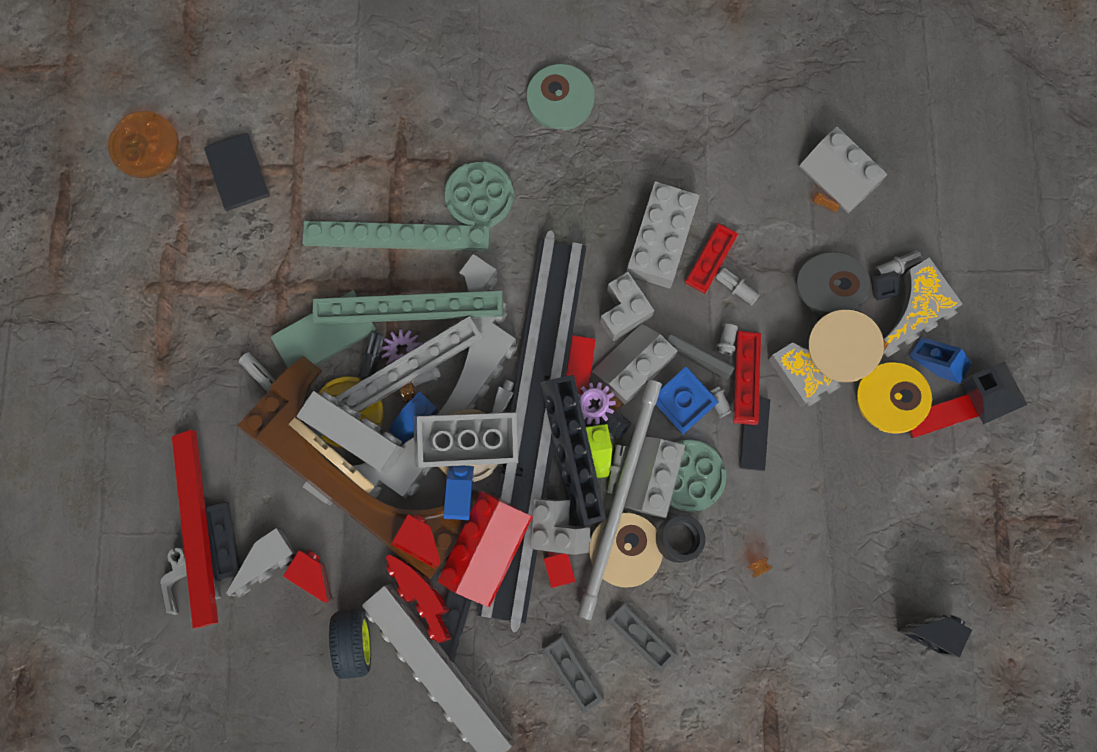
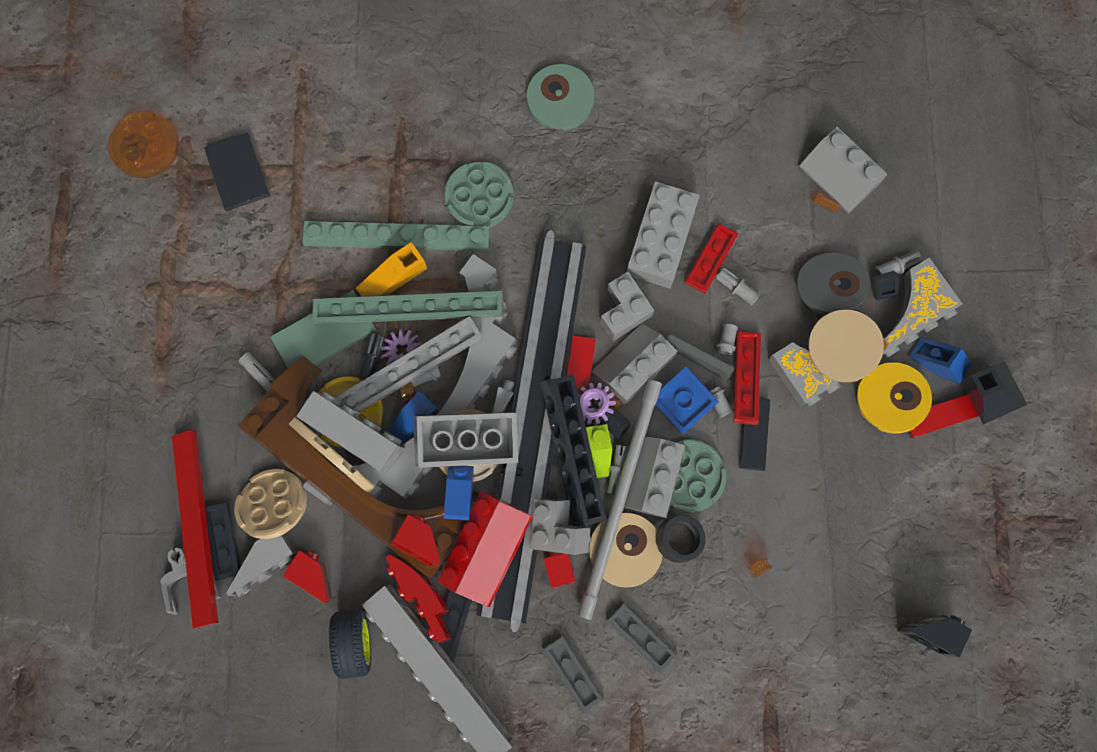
(270, 504): none -> tan tile
(393, 272): none -> light orange slope

